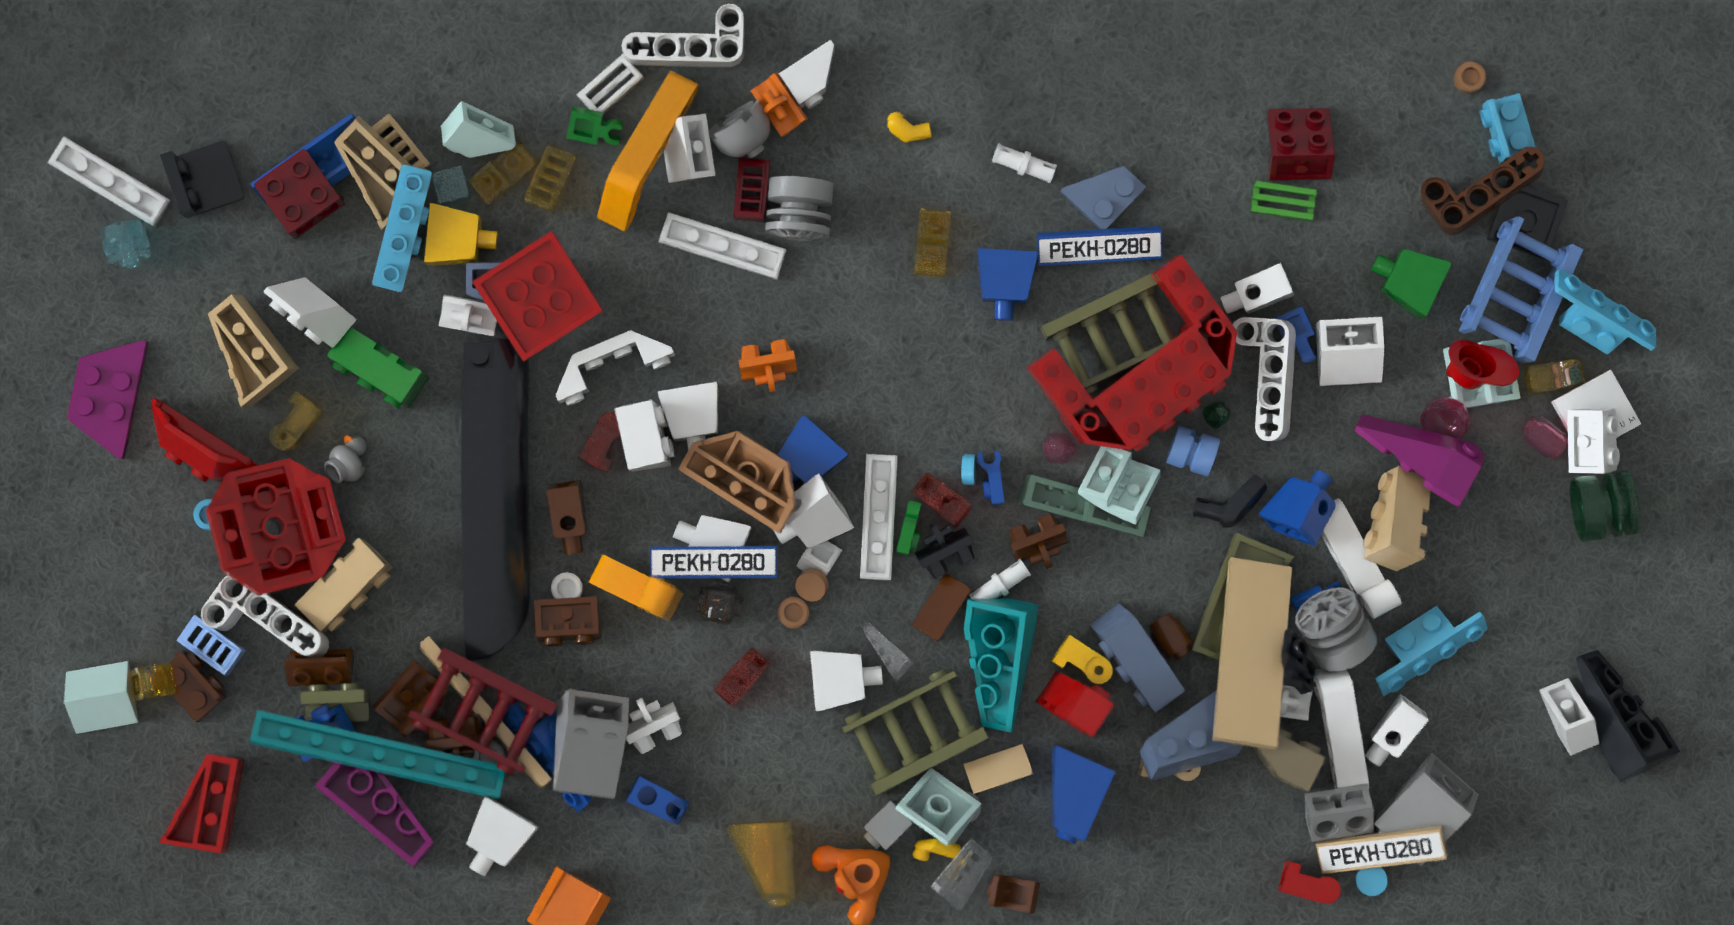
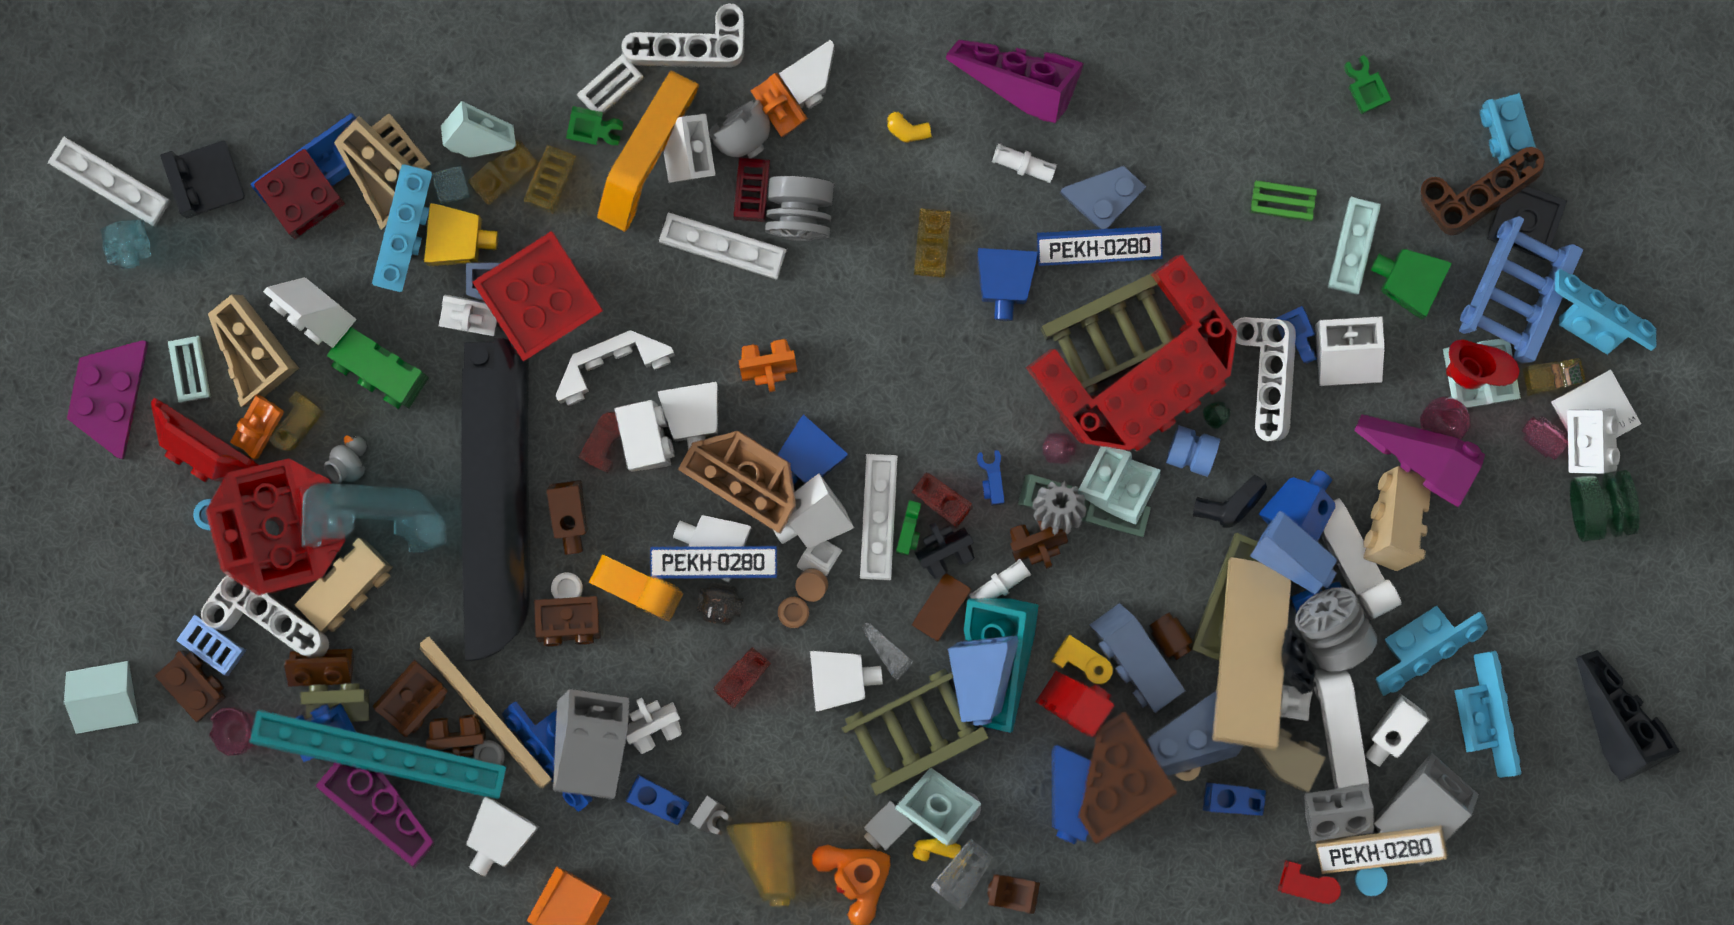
(152, 681): clear yellow slope -> none
(194, 395): none -> light aqua tile
(208, 807): red wedge -> none
(232, 731): none -> clear pink hair
(257, 426): none -> orange hips
(332, 508): none -> clear light blue windscreen
(507, 695): dark red fence -> none
(708, 814): none -> light grey tile
(968, 469): medium azure tile -> none
(982, 676): none -> medium blue slope
(998, 769): tan slope -> none
(1030, 83): none -> magenta wedge
(1070, 510): none -> light grey gear
(1121, 780): none -> reddish brown plate
(1233, 799): none -> blue leg
(1273, 287): white torso -> none
(1295, 554): none -> medium blue slope
(1300, 144): dark red bracket -> none
(1354, 245): none -> light aqua tile
(1368, 89): none -> green plate
(1469, 77): medium nougat tile -> none
(1487, 717): none -> medium azure bracket
(1570, 716): white slope -> none

